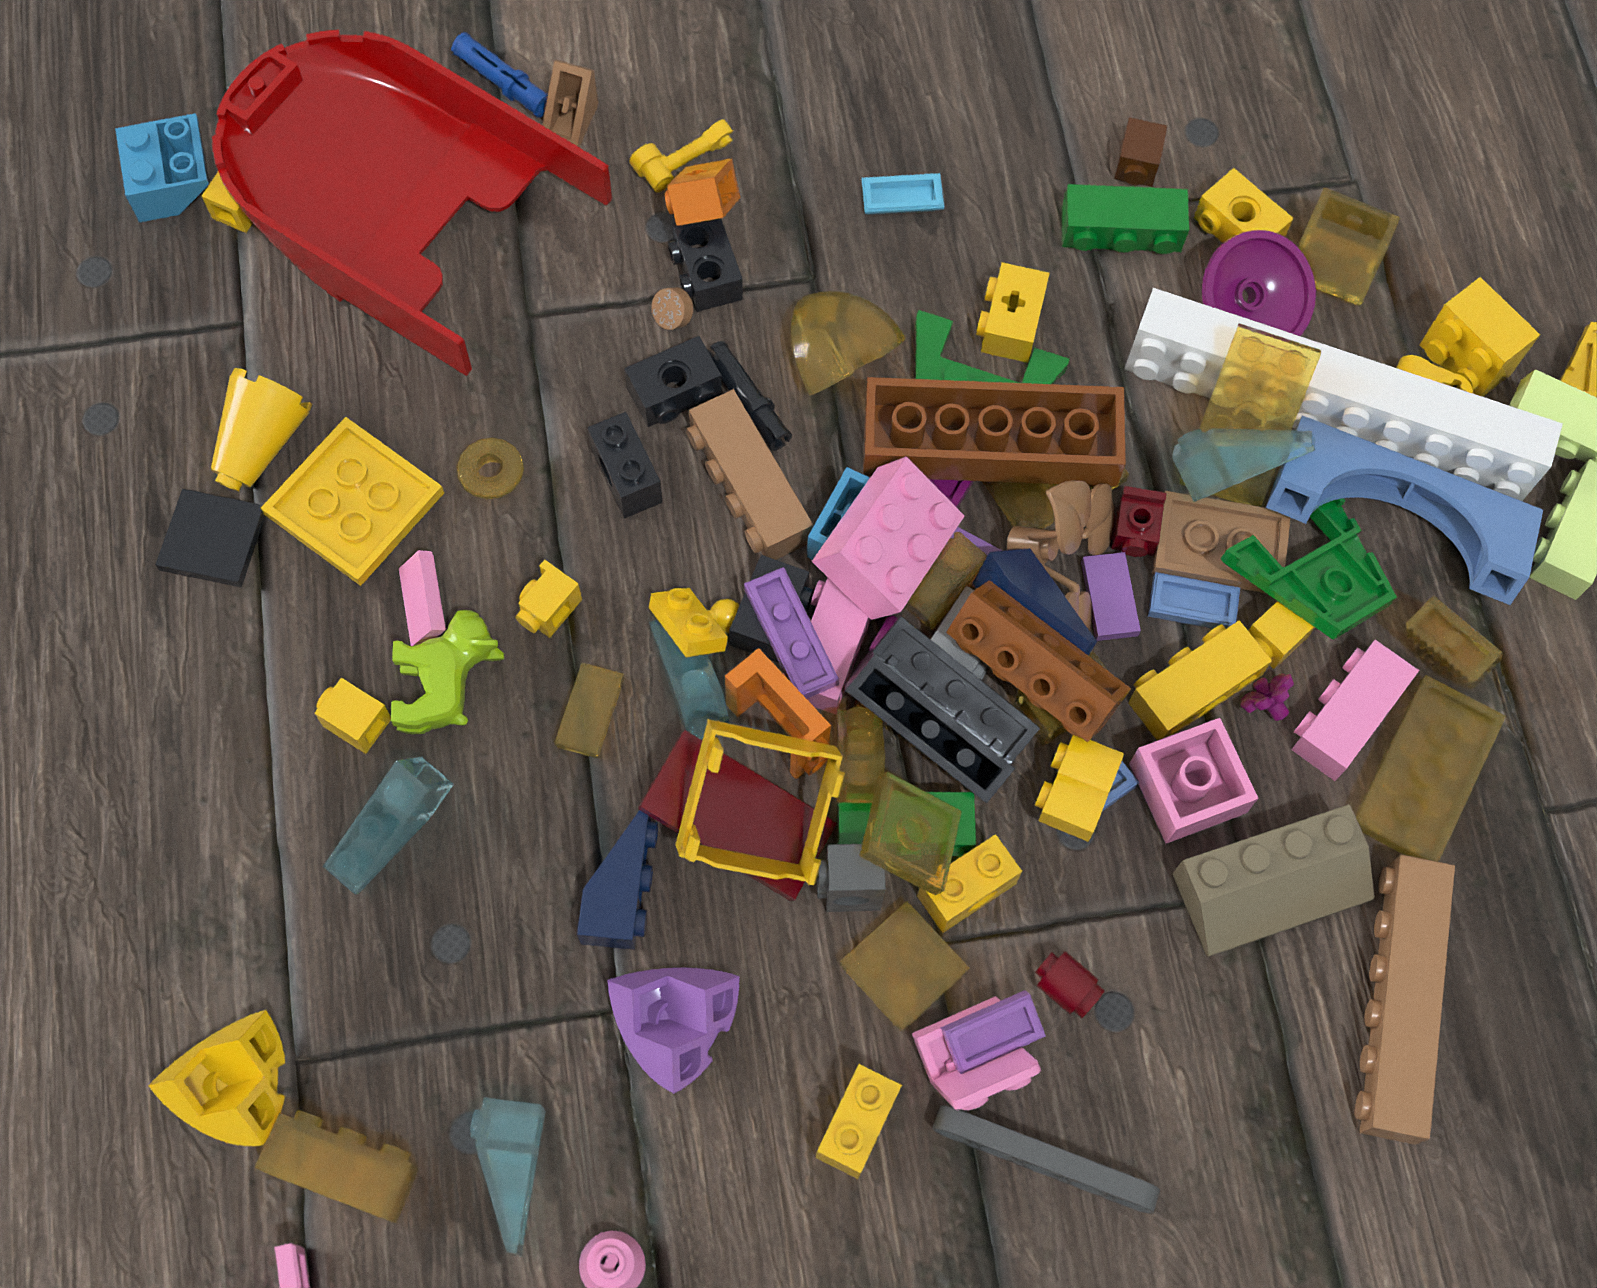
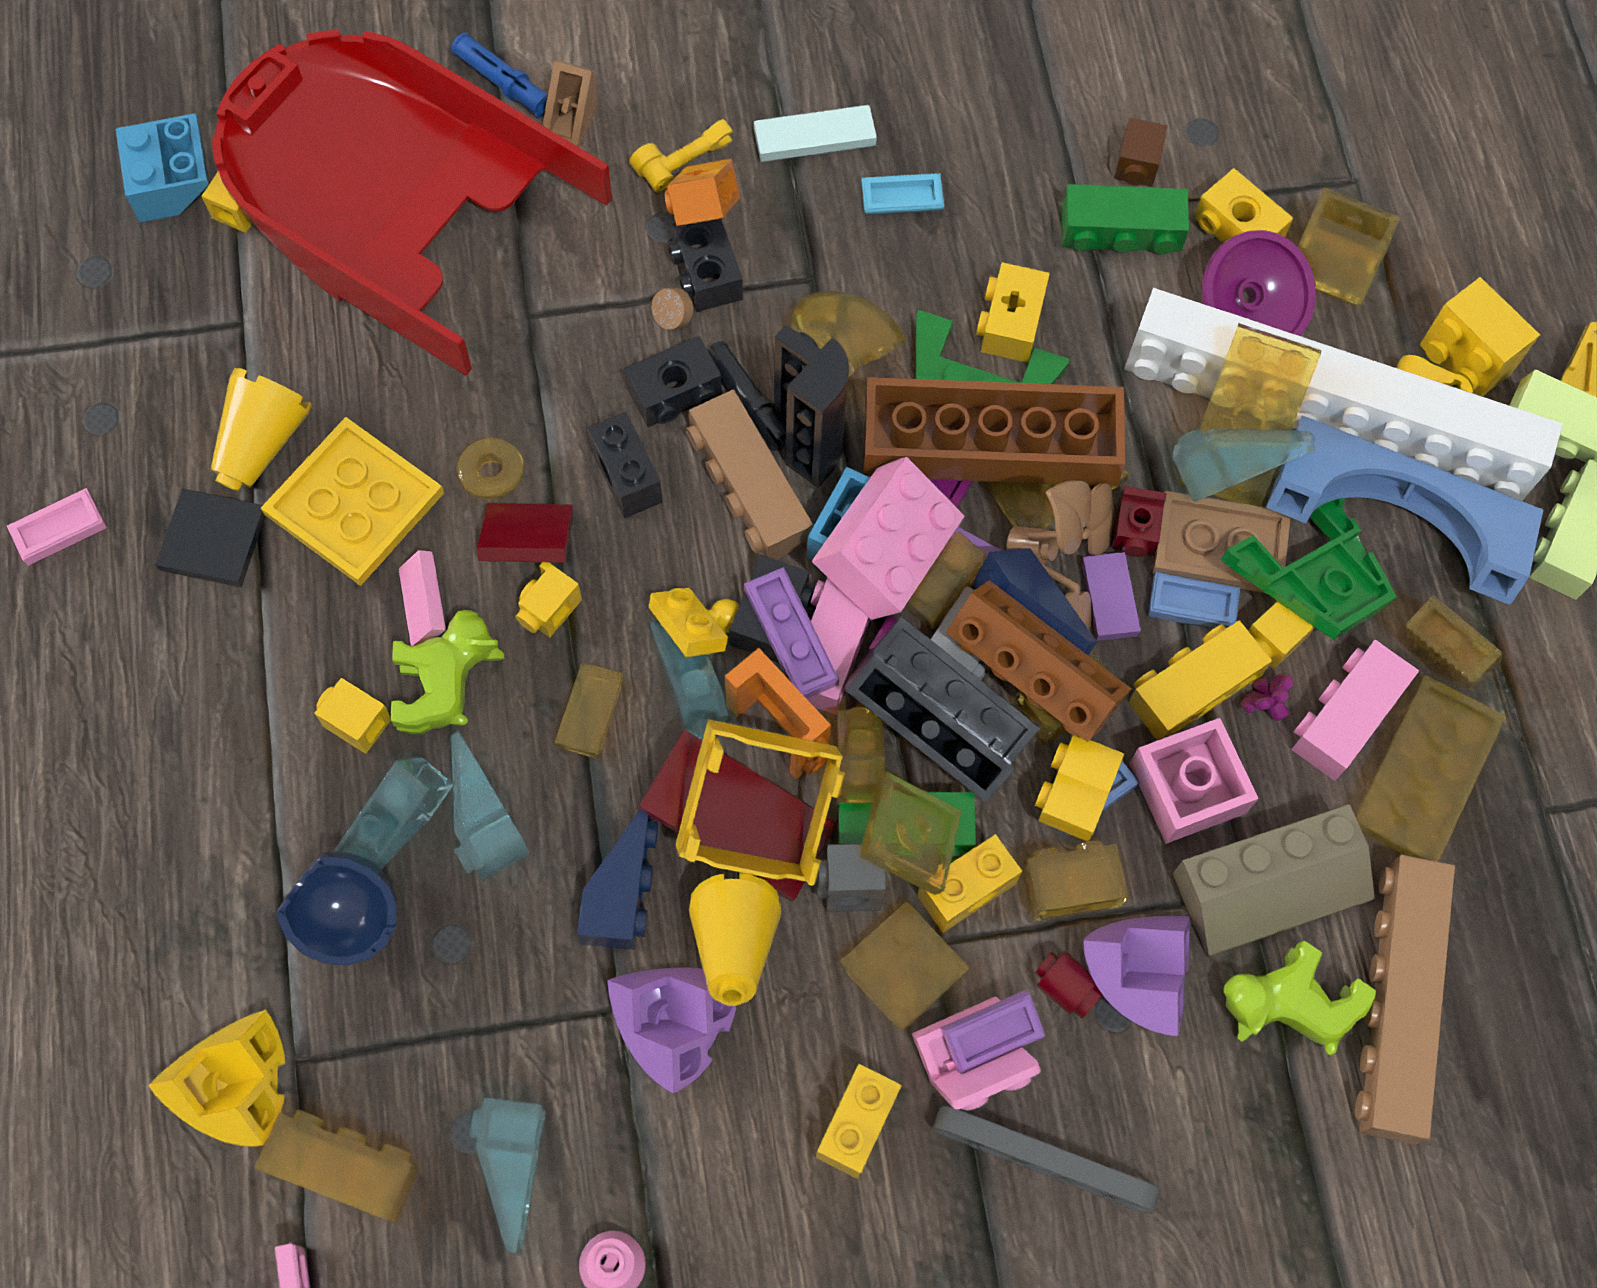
(56, 526): none -> bright pink tile
(339, 910): none -> dark blue cylinder
(480, 820): none -> clear light blue slope
(525, 533): none -> dark red tile
(734, 933): none -> yellow cone
(810, 402): none -> black brick
(815, 133): none -> light aqua tile
(1074, 881): none -> clear yellow brick
(1143, 968): none -> medium lavender brick
(1297, 1000): none -> lime animal

